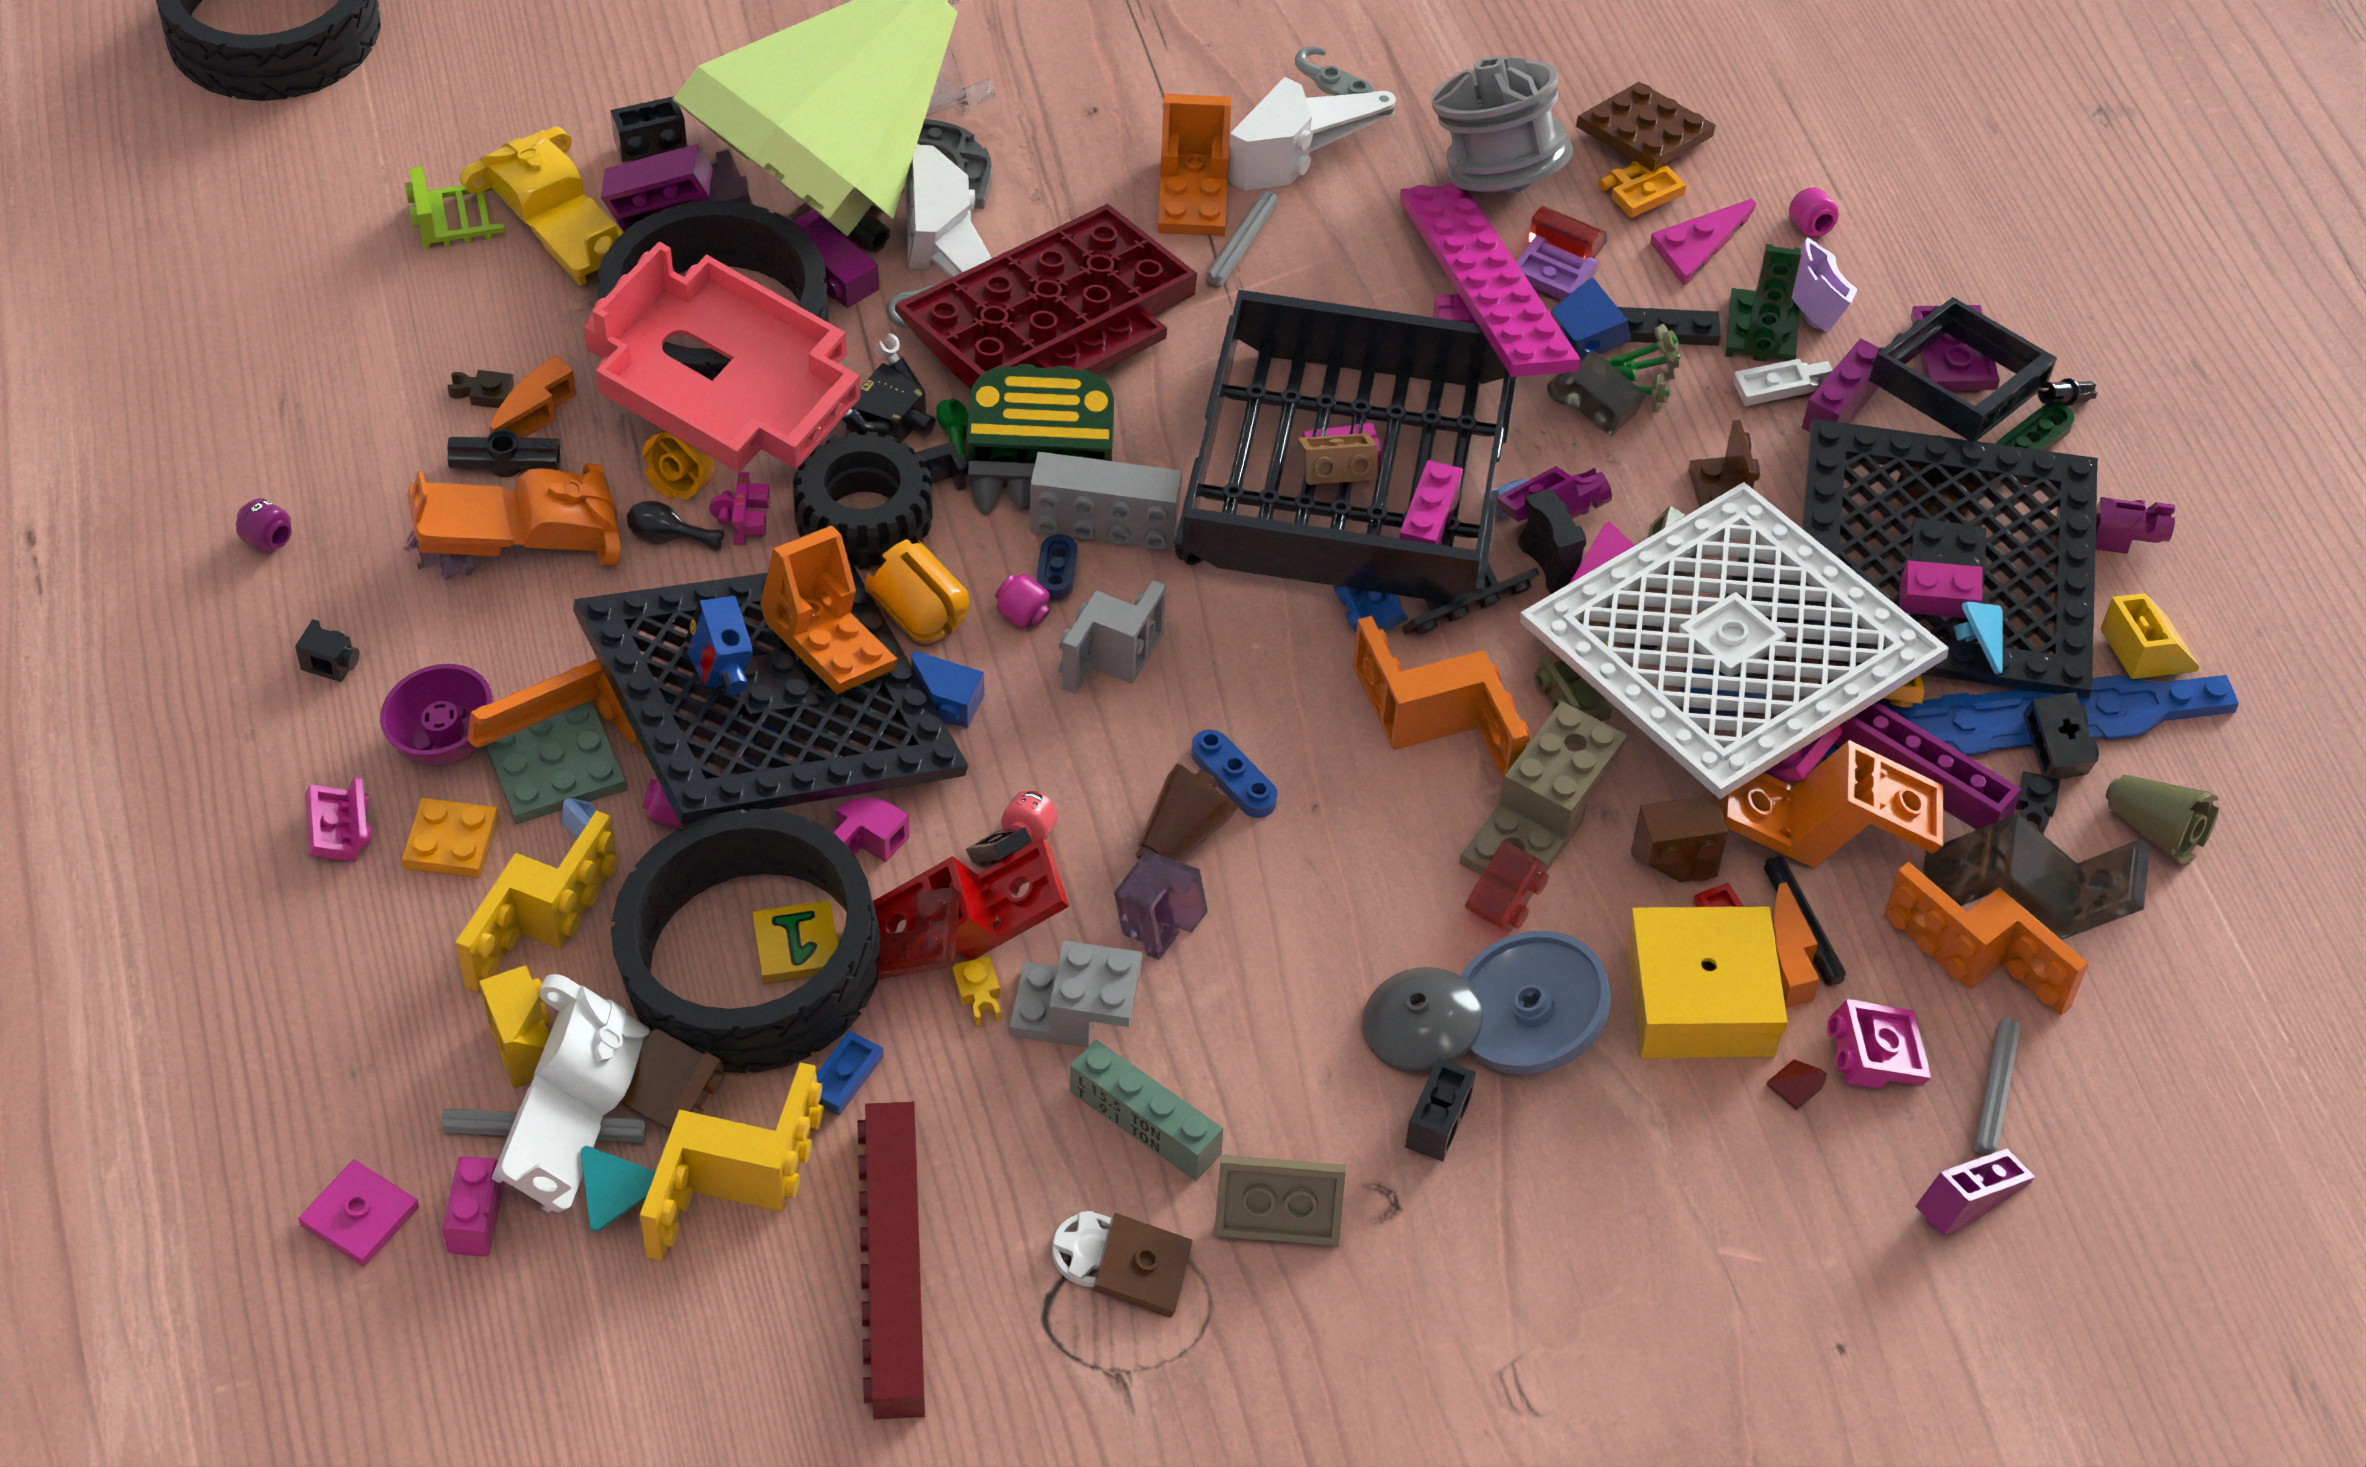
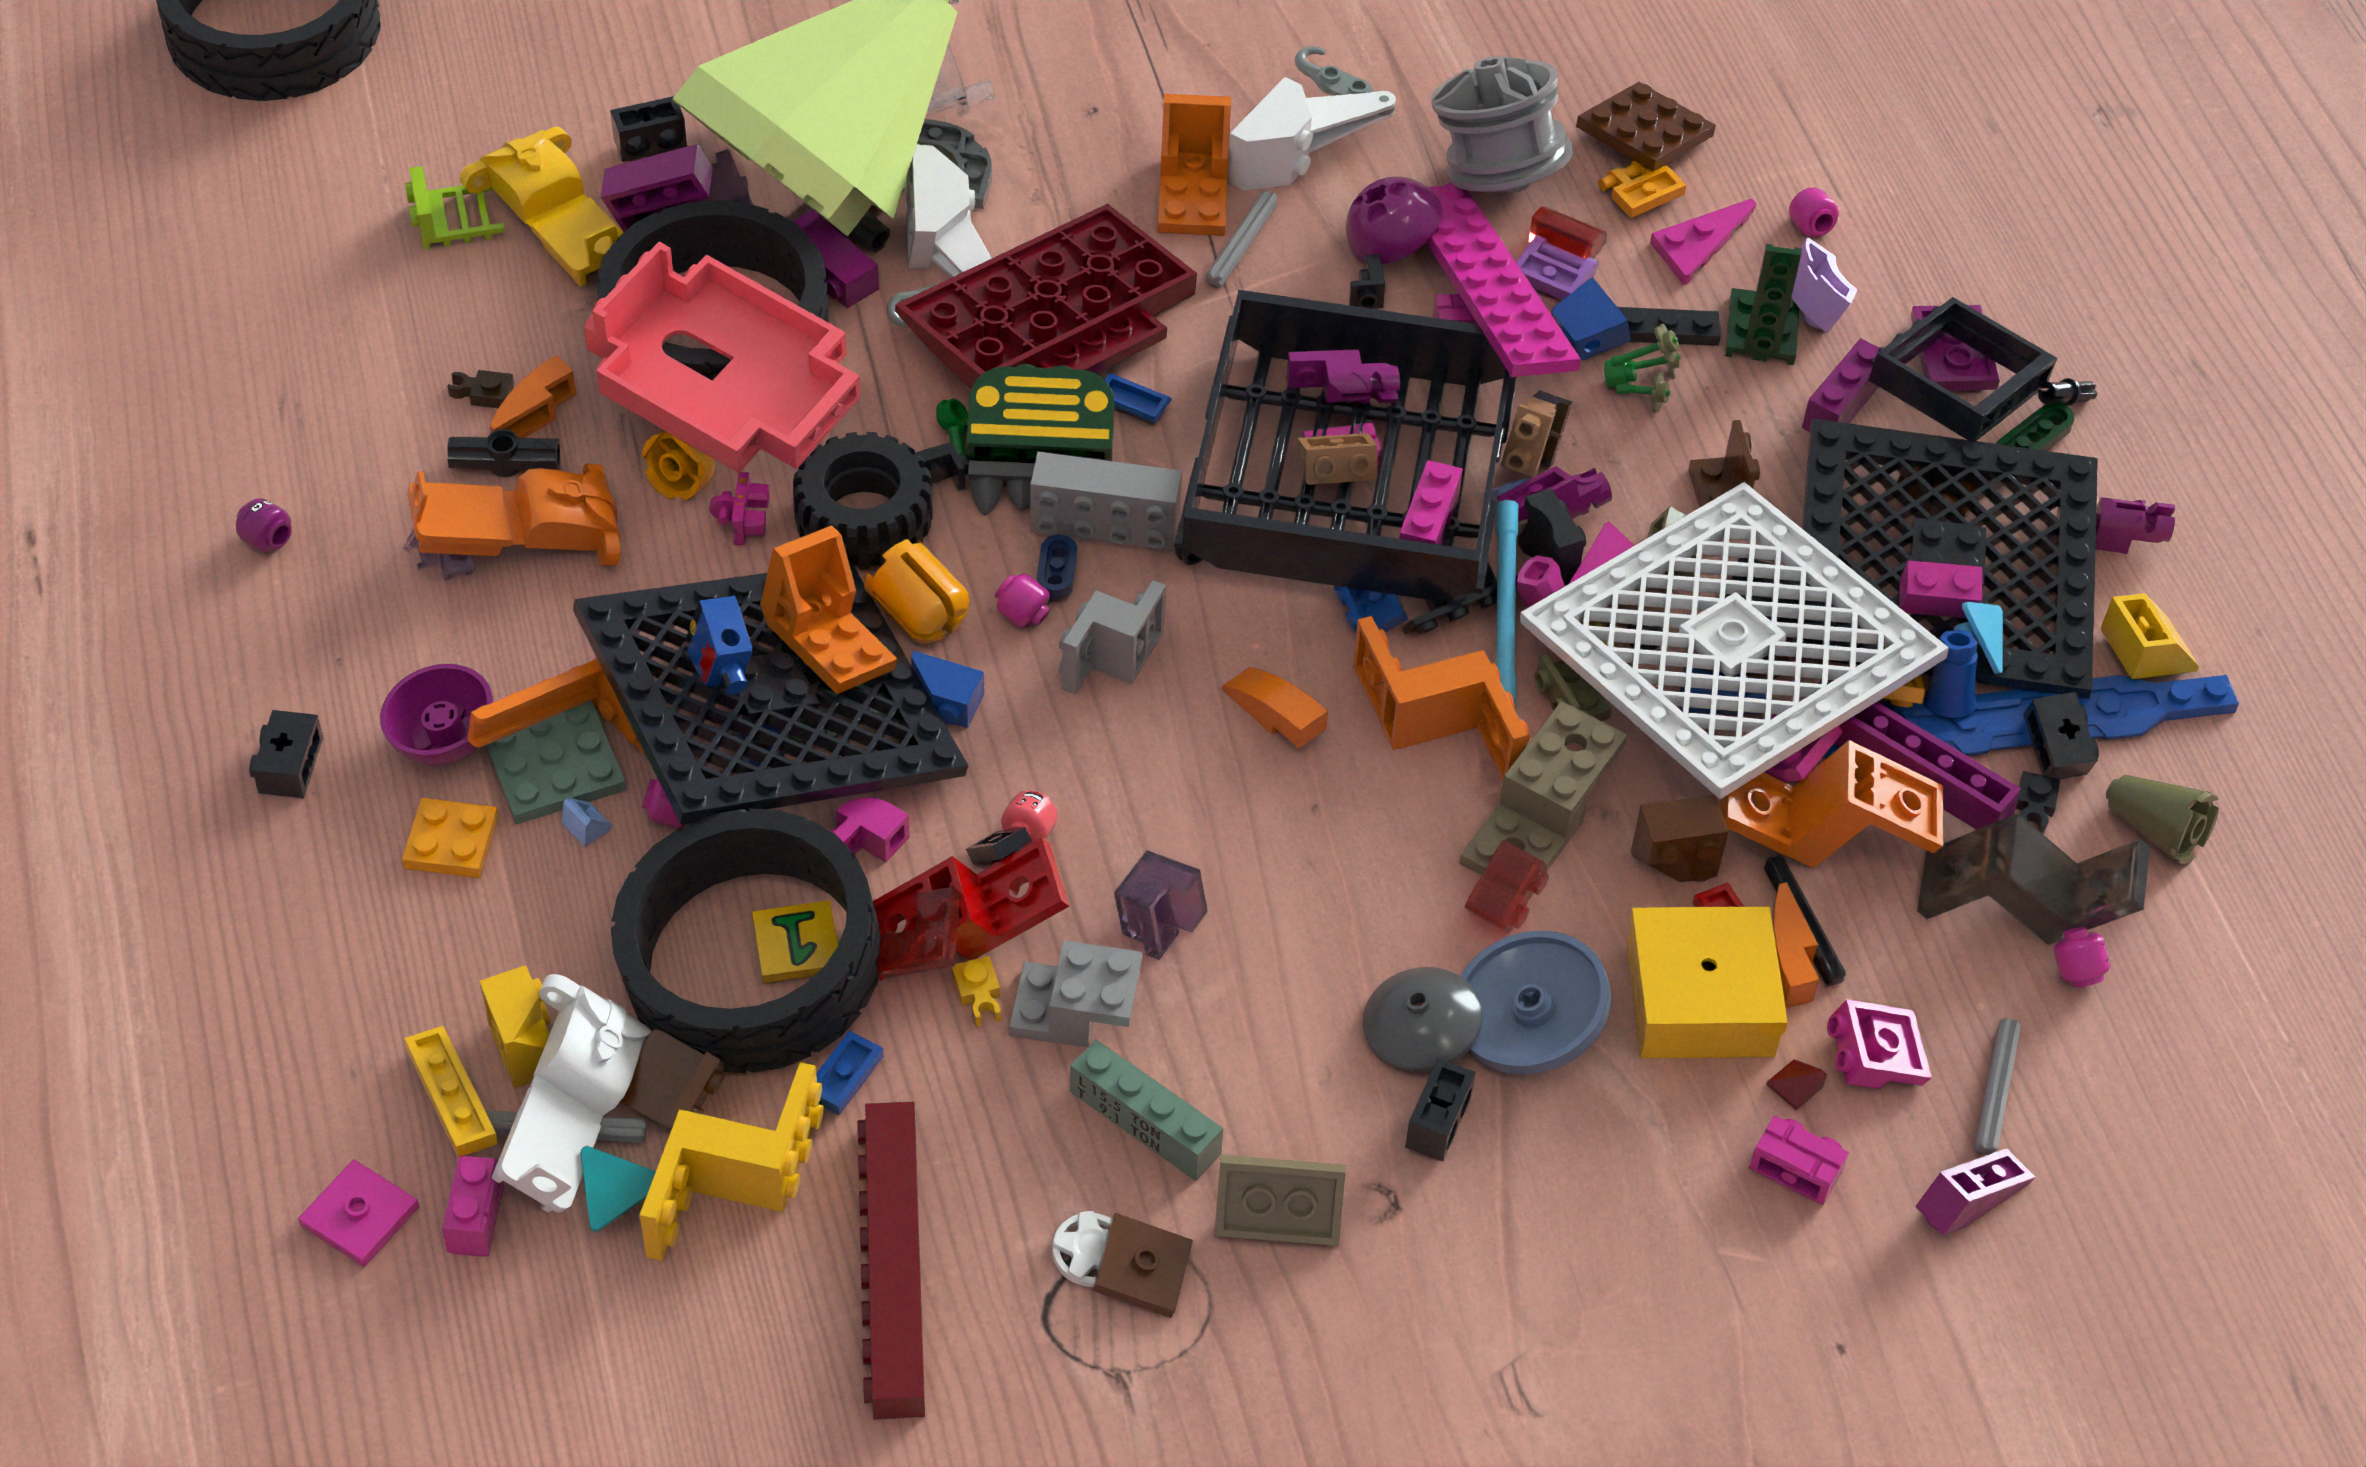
(286, 754): none -> black brick
(326, 652): black brick -> none
(337, 821): dark pink bracket -> none
(450, 1091): none -> yellow plate
(537, 901): yellow bracket -> none
(660, 524): black piece -> none
(890, 399): black torso -> none
(1137, 399): none -> blue tile
(1184, 814): reddish brown cone -> none
(1236, 784): blue plate -> none
(1278, 705): none -> orange slope
(1343, 376): none -> magenta plate
(1370, 288): none -> black bracket
(1392, 219): none -> magenta piece
(1506, 593): none -> medium azure piece
(1531, 434): none -> medium nougat hips
(1538, 579): none -> dark pink rock
(1598, 393): clear smoke hinge -> none
(1779, 380): white hinge -> none
(1799, 1159): none -> dark pink brick
(1953, 679): none -> blue plant
(1985, 938): orange bracket -> none
(2082, 957): none -> dark pink head

